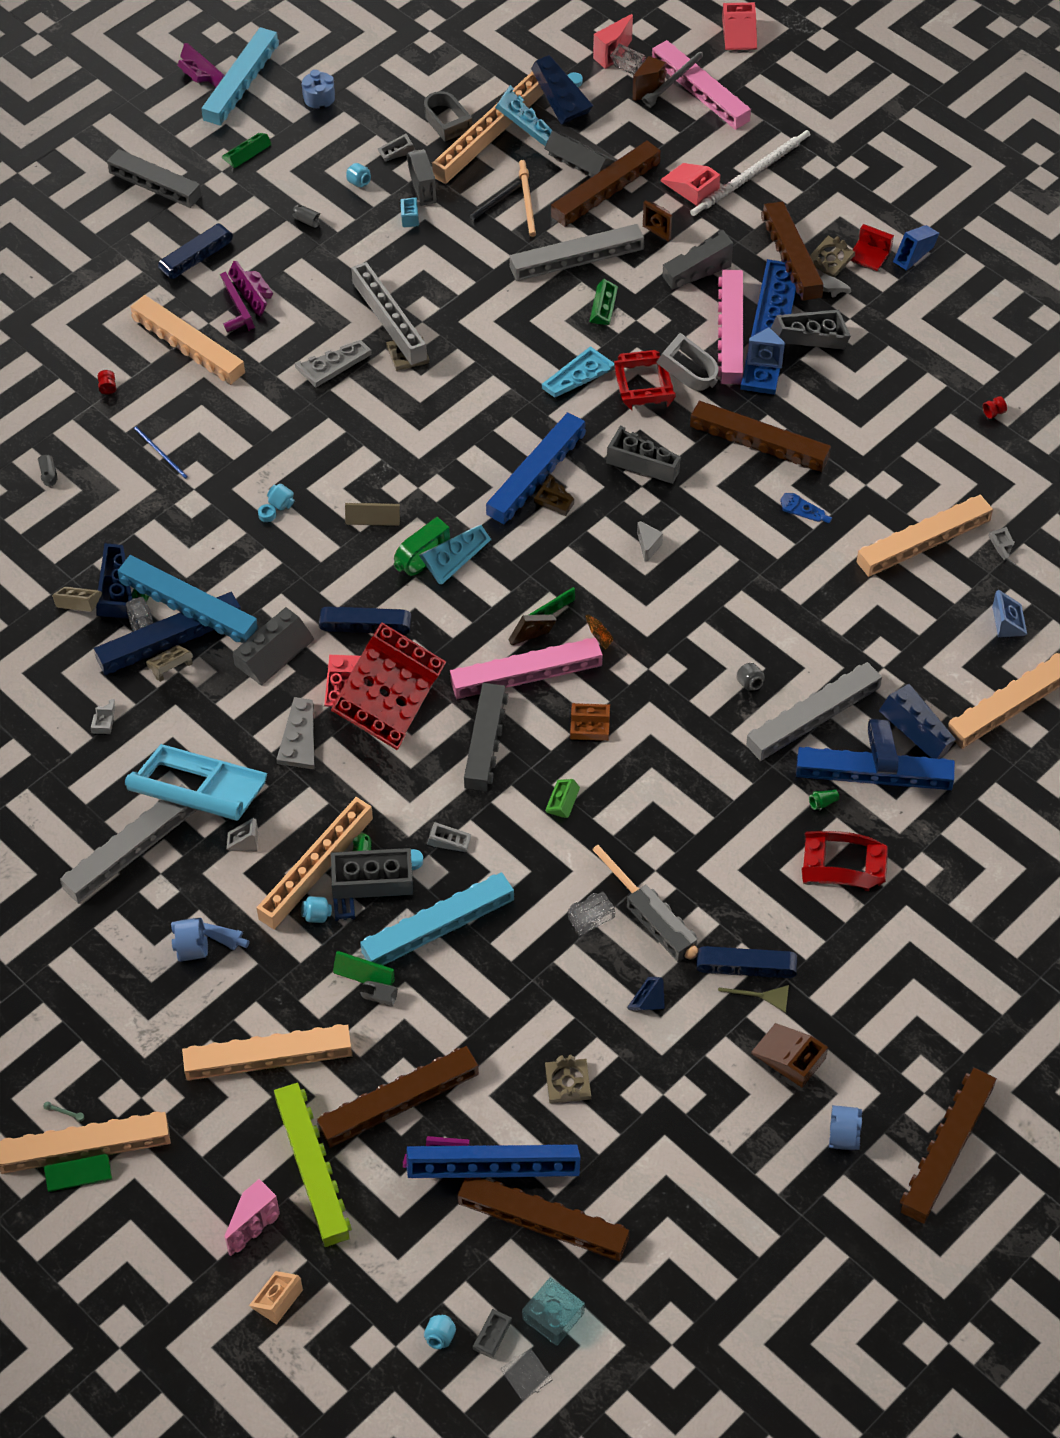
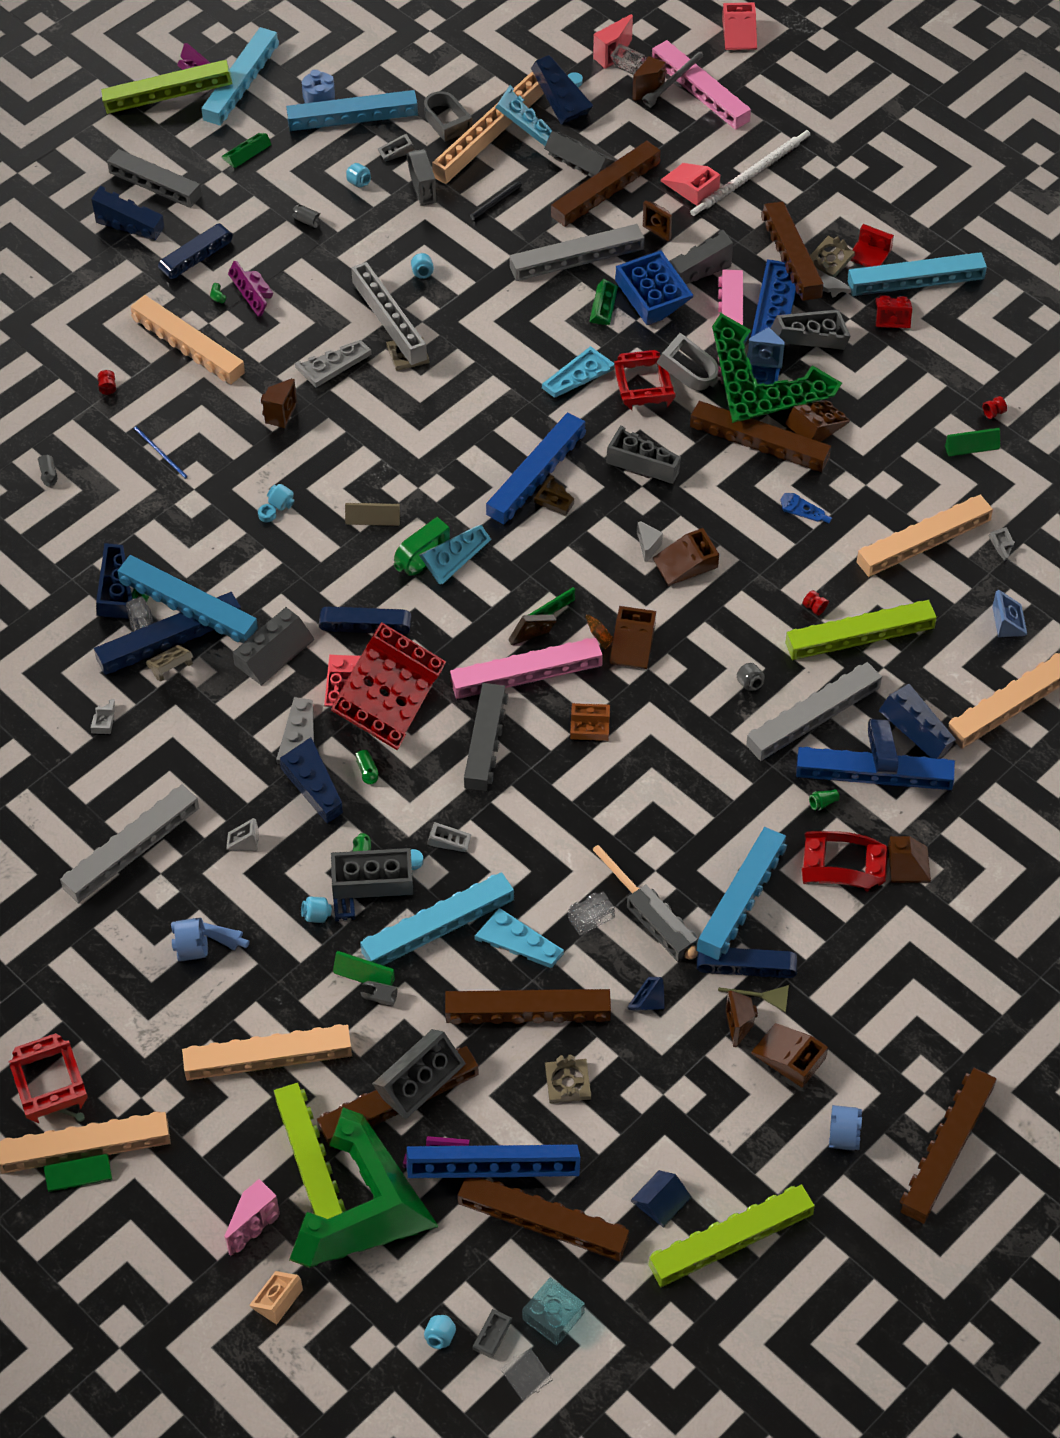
(53, 1100): none -> red wedge
(77, 598): dark tan slope -> none
(126, 215): none -> dark blue wedge
(166, 86): none -> lime brick
(216, 295): none -> green arm
(223, 793): medium azure piece -> none
(244, 317): magenta piece -> none
(279, 403): none -> reddish brown slope
(311, 778): none -> dark blue wedge
(314, 863): light nougat brick -> none
(352, 110): none -> dark azure brick
(367, 767): none -> green piece
(390, 1215): none -> green wedge
(409, 212): medium azure slope -> none
(419, 1073): none -> dark grey slope
(422, 265): none -> medium azure head
(511, 934): none -> medium azure wing
(524, 175): light nougat bar -> none
(527, 1006): none -> reddish brown brick
(563, 798): bright green slope -> none
(633, 637): none -> reddish brown slope
(652, 286): none -> blue slope
(662, 1197): none -> dark blue slope
(687, 557): none -> reddish brown slope
(731, 1235): none -> lime brick
(740, 1016): none -> reddish brown slope
(741, 894): none -> dark azure brick
(751, 399): none -> green wedge
(815, 602): none -> red wheel
(816, 420): none -> reddish brown slope
(860, 629): none -> lime brick
(893, 312): none -> red bracket
(908, 860): none -> reddish brown slope
(915, 245): blue slope -> none
(916, 274): none -> medium azure brick
(973, 442): none -> green slope

